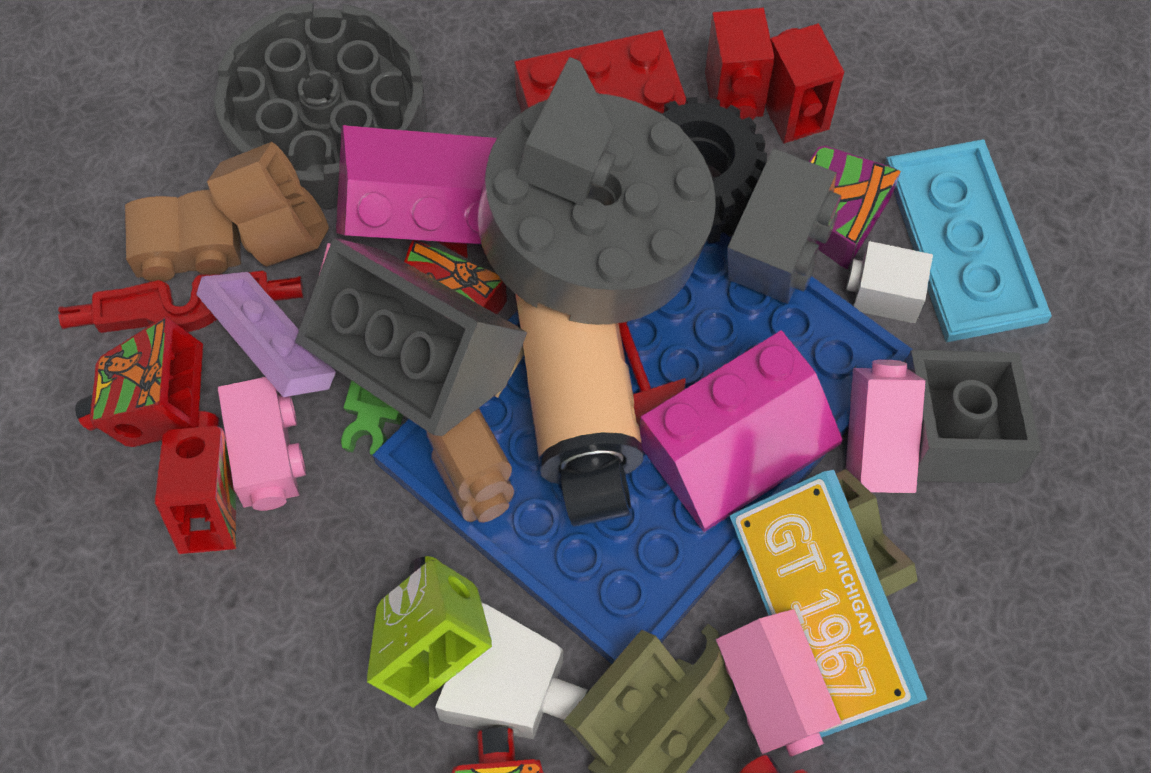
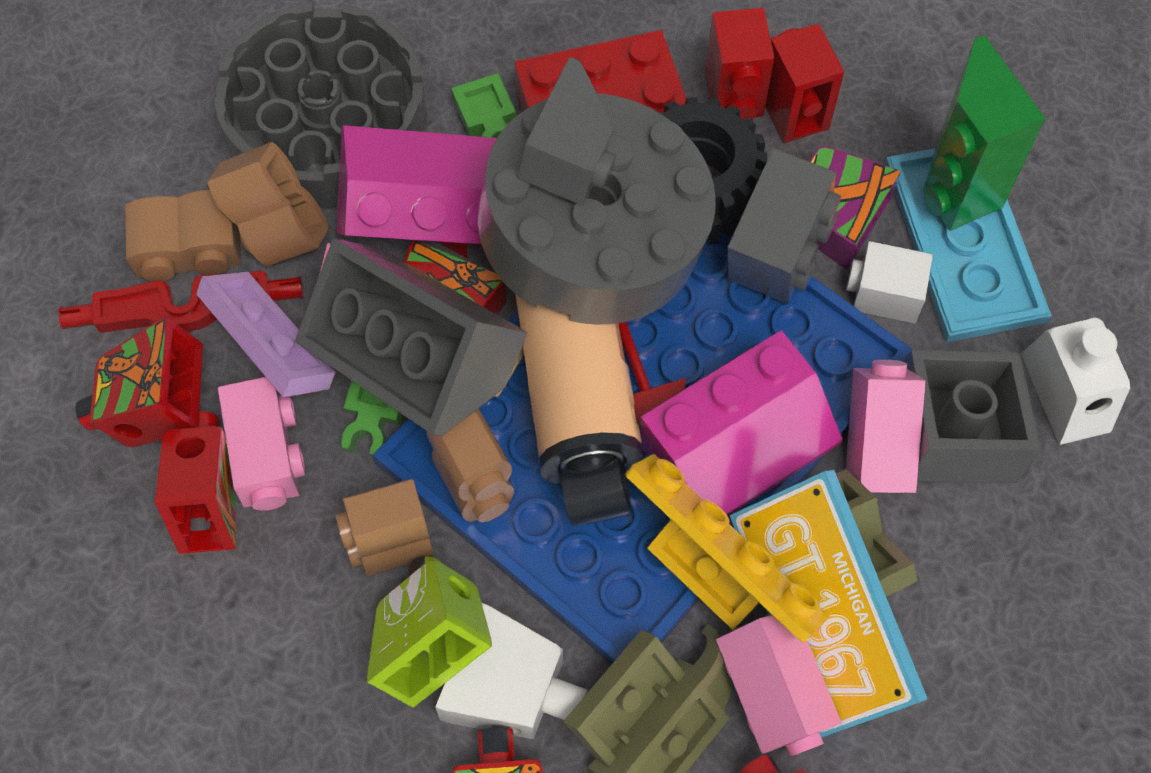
(384, 528): none -> medium nougat brick
(483, 106): none -> bright green plate
(718, 560): none -> yellow bracket
(981, 140): none -> green slope
(1076, 370): none -> white torso

